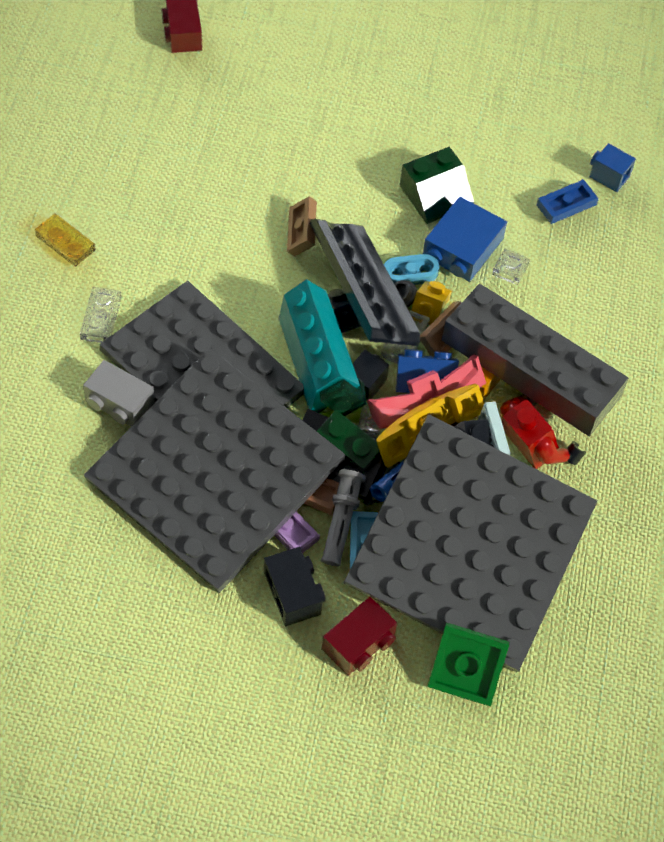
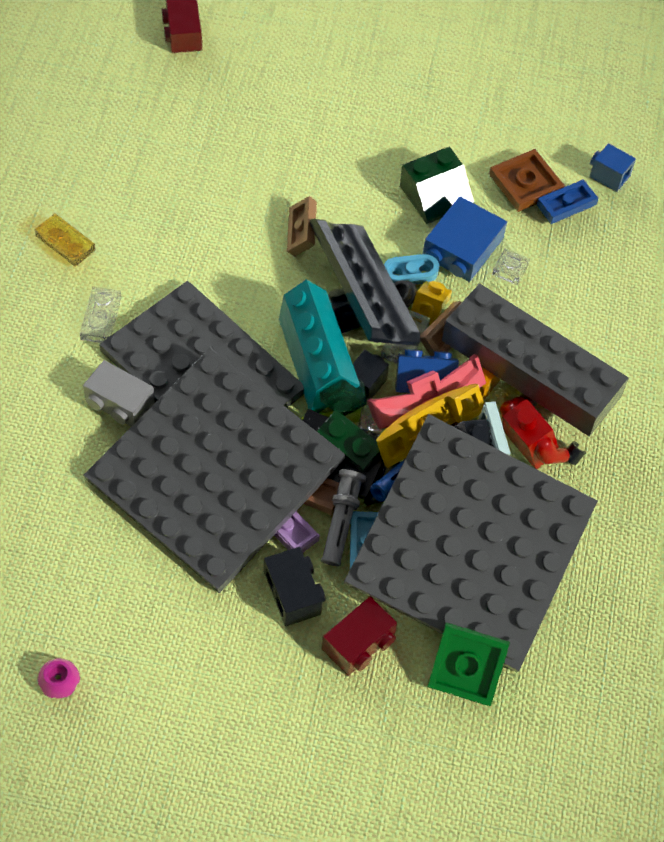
(65, 685): none -> dark pink plate
(525, 179): none -> dark orange plate

